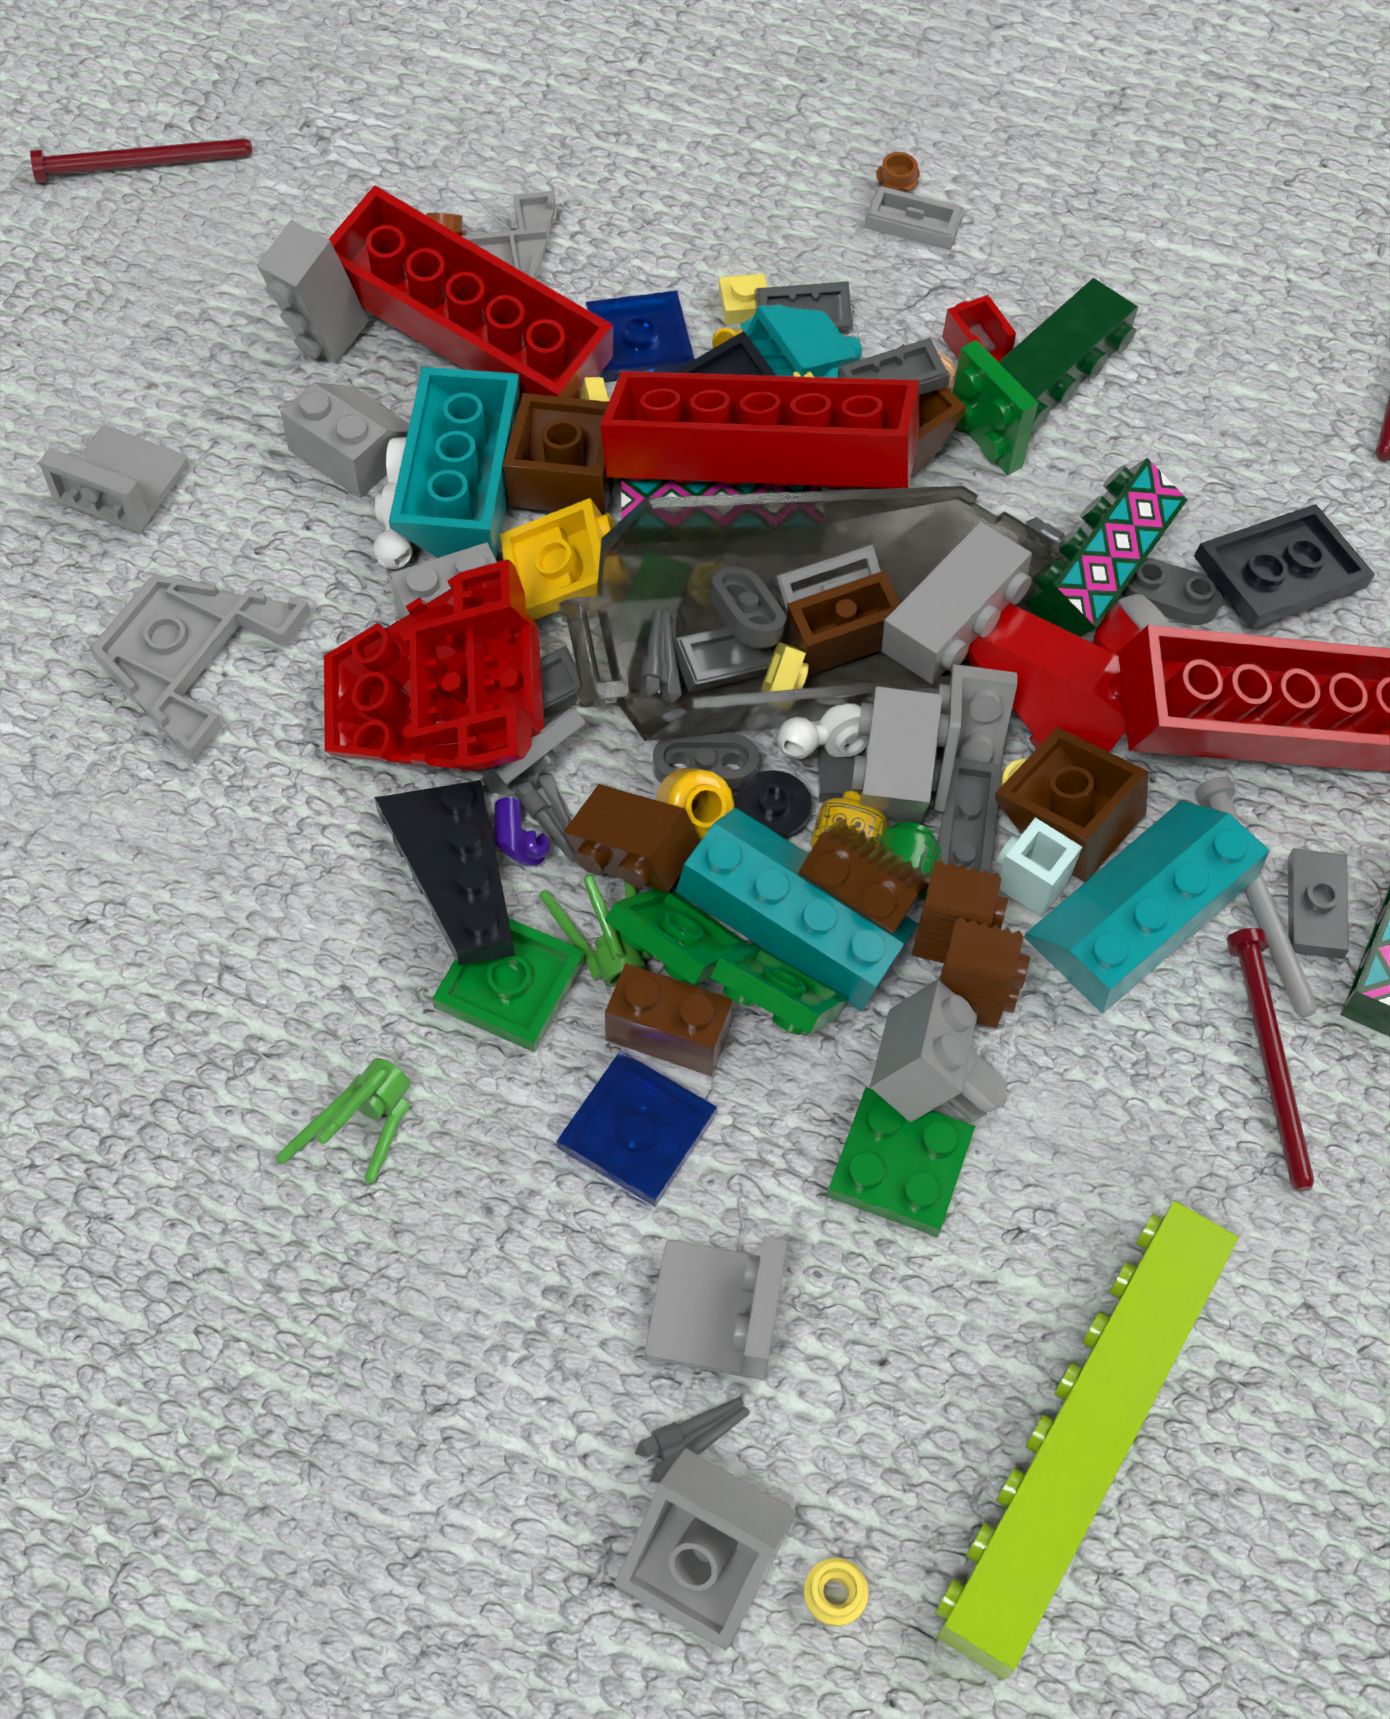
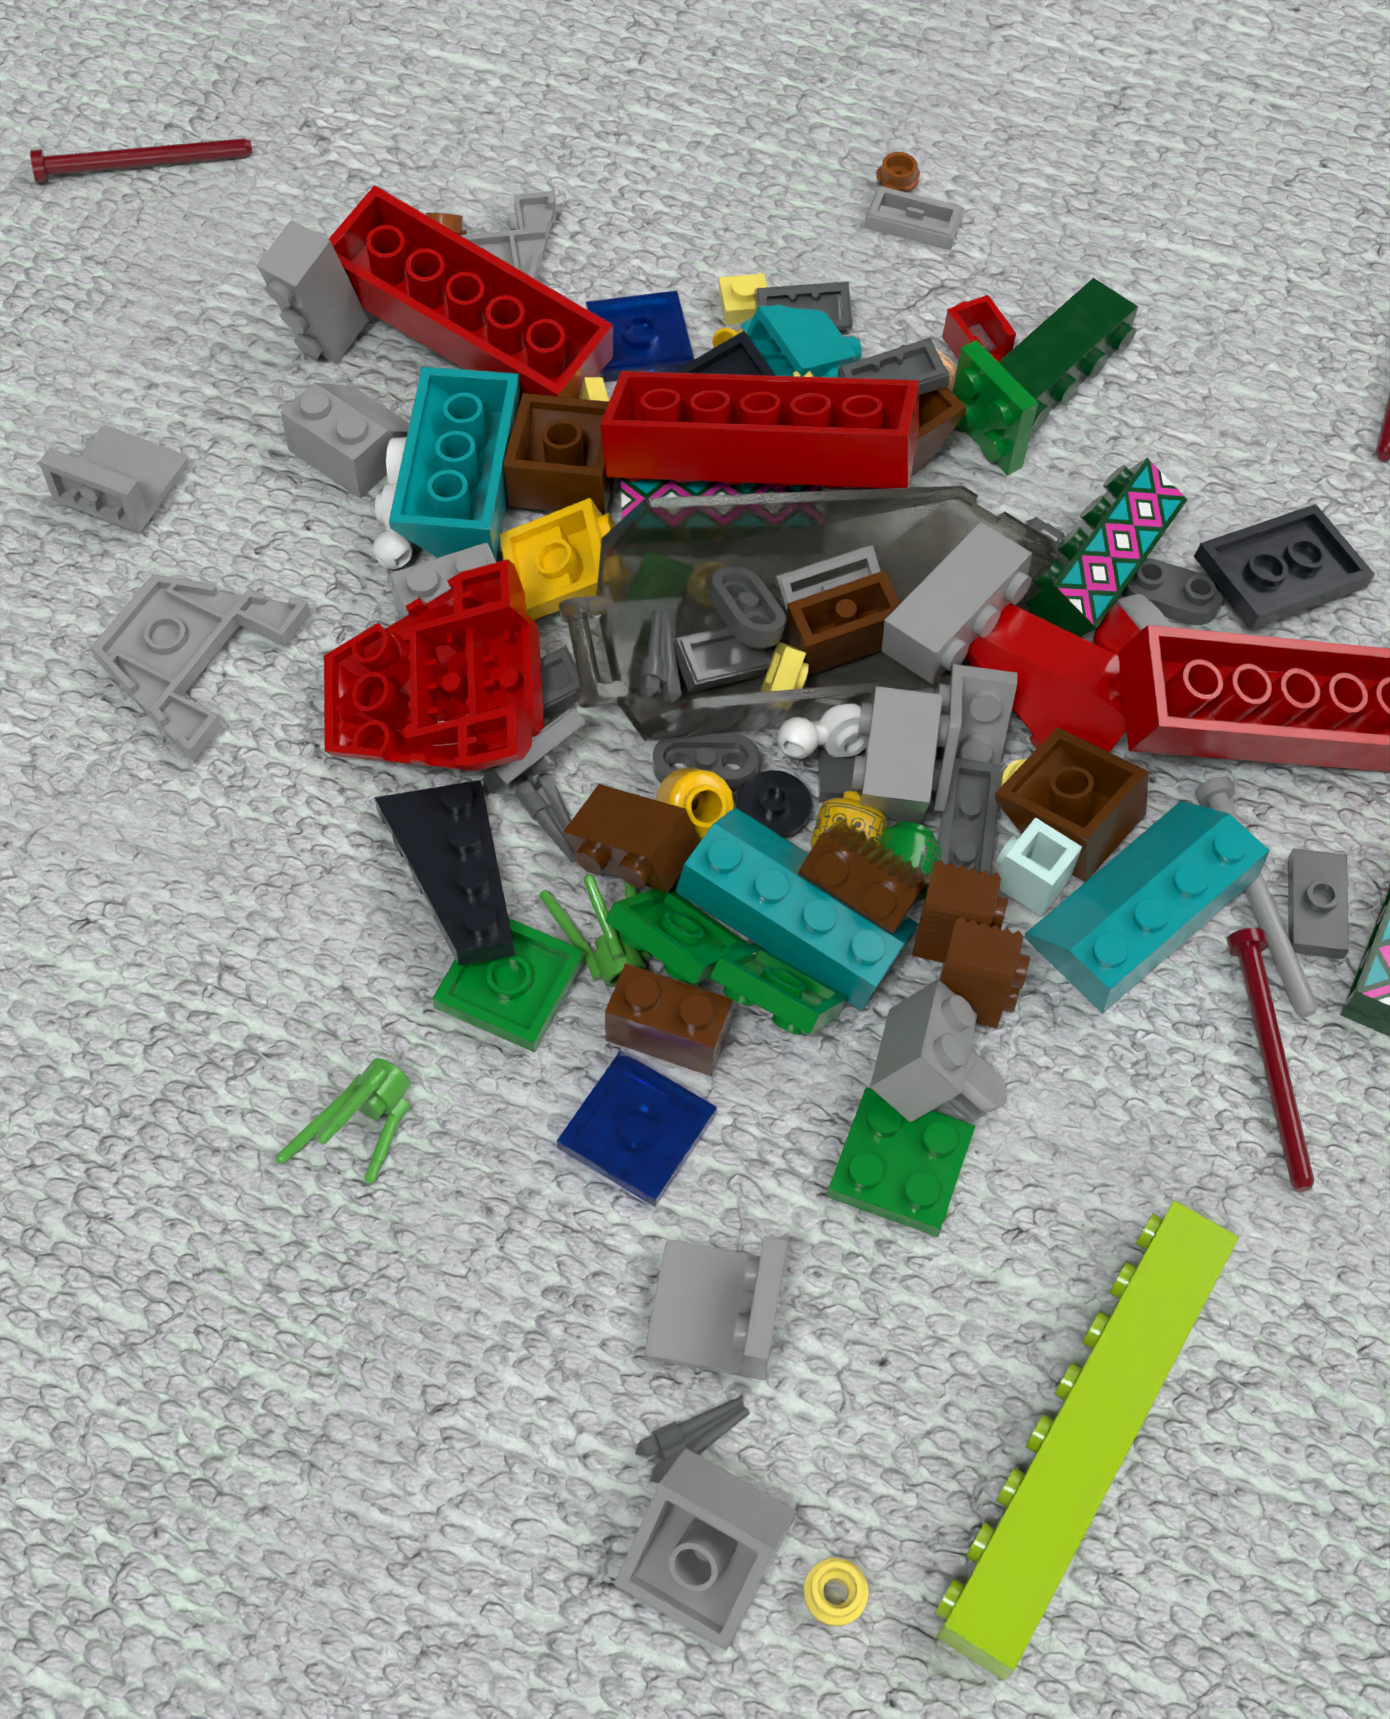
(515, 841): dark purple arm -> none

